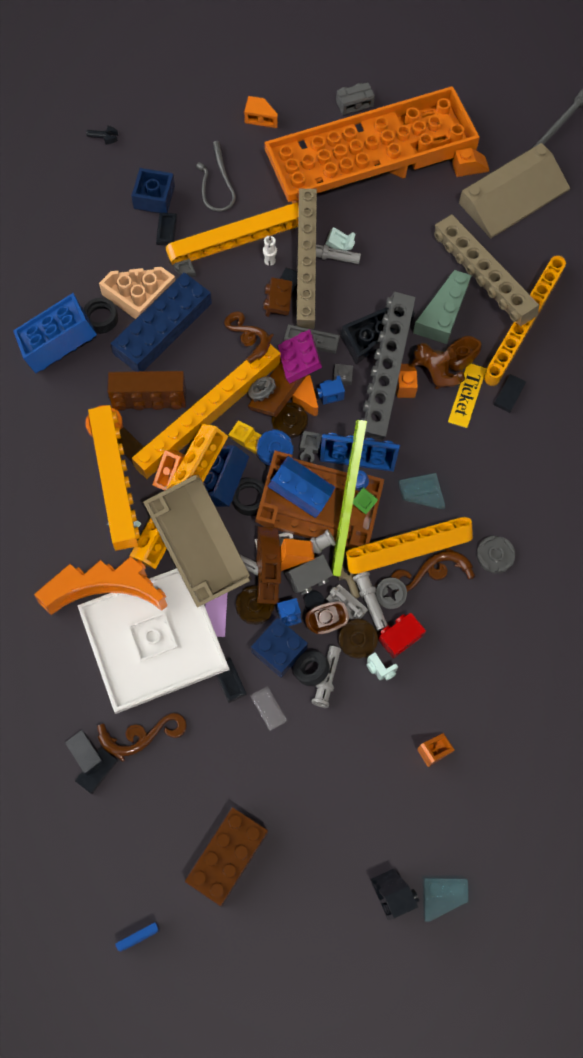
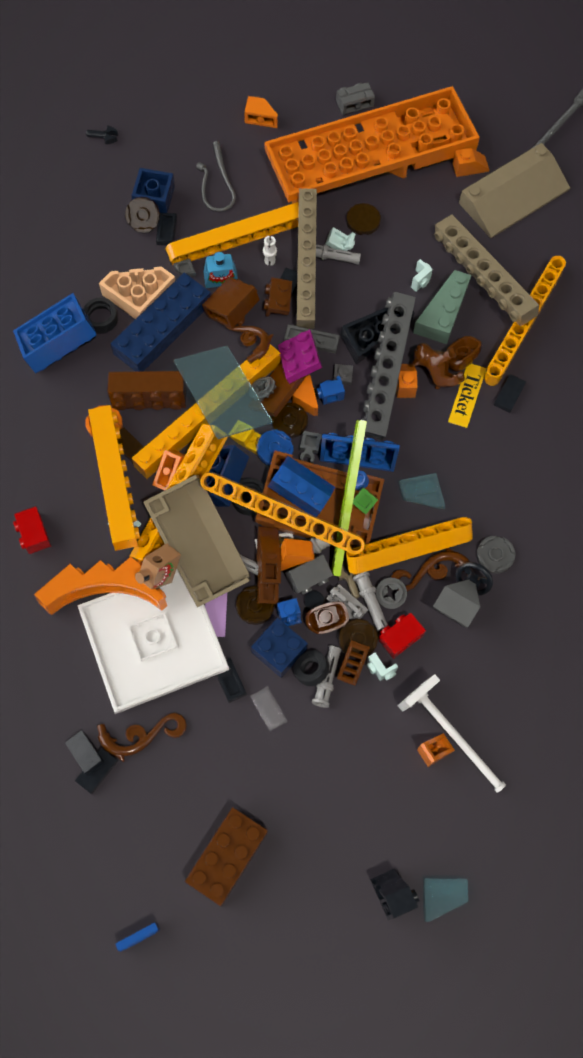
(32, 530): none -> red brick
(142, 214): none -> dark brown tile
(158, 567): none -> medium nougat torso
(218, 269): none -> dark azure torso
(222, 392): none -> clear light blue piece
(231, 302): none -> reddish brown brick
(272, 512): none -> light orange beam
(353, 681): none -> reddish brown slope
(363, 219): none -> dark brown tile
(420, 695): none -> white tile
(423, 276): none -> light aqua bracket
(461, 599): none -> dark grey piece

